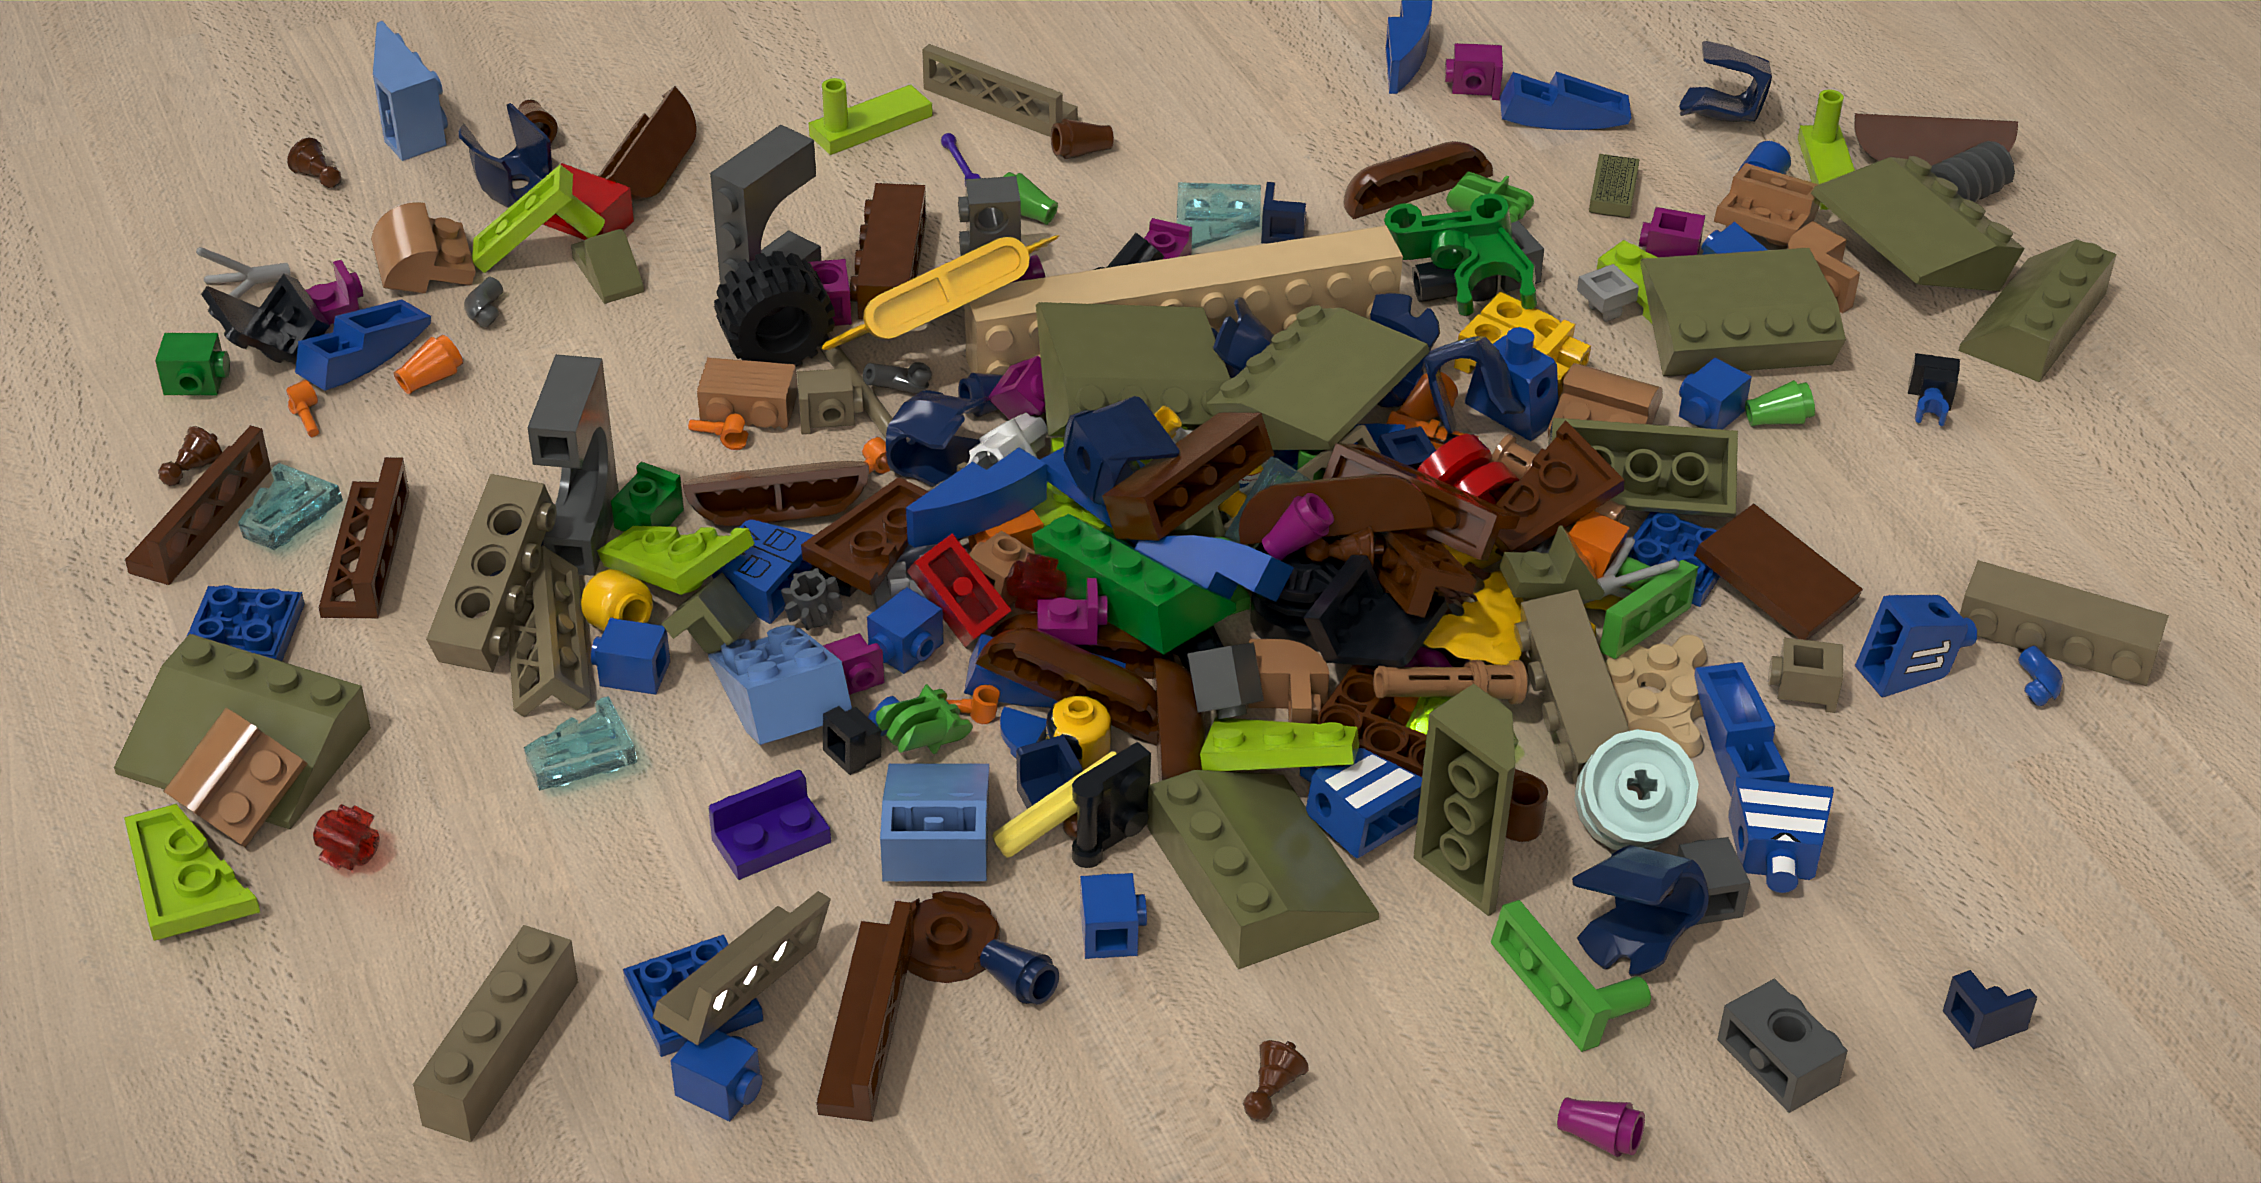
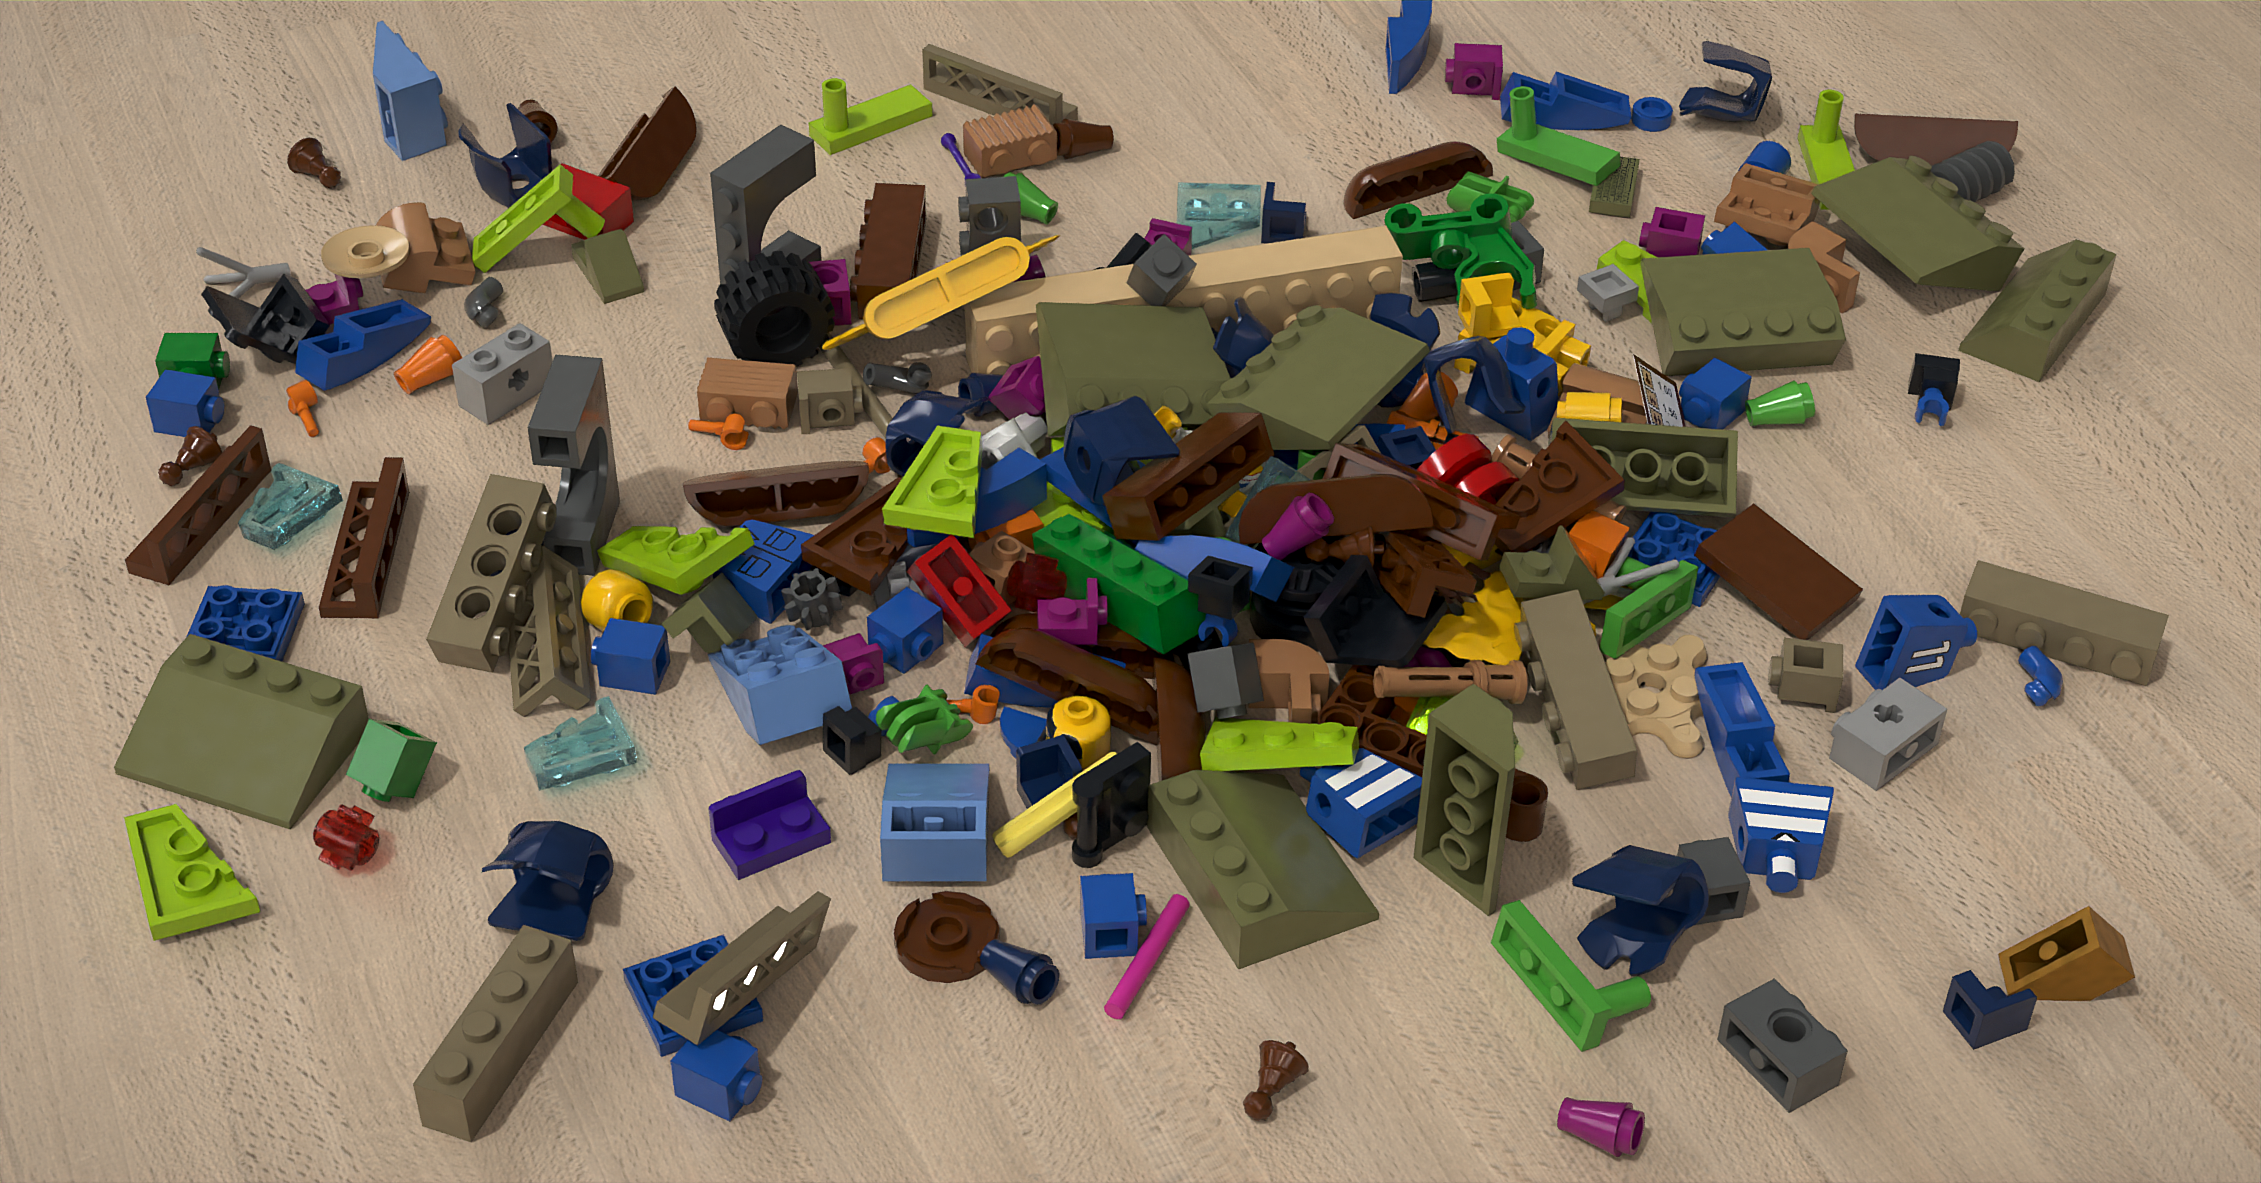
(184, 401): none -> blue brick
(235, 777): medium nougat brick -> none
(365, 251): none -> tan dish
(390, 760): none -> green brick
(502, 373): none -> light grey brick
(556, 878): none -> dark blue piece
(648, 499): green brick -> none
(867, 1017): reddish brown fence -> none
(940, 485): none -> lime wing
(1009, 141): none -> medium nougat brick
(1146, 956): none -> dark pink bar
(1161, 272): none -> dark grey brick
(1222, 594): none -> black piece
(1487, 305): none -> yellow panel
(1552, 148): none -> bright green piece
(1590, 407): none -> yellow brick
(1652, 114): none -> blue tile
(1655, 767): light aqua wheel -> none
(1659, 396): none -> sticker
(1887, 733): none -> light grey brick
(2069, 960): none -> pearl gold slope

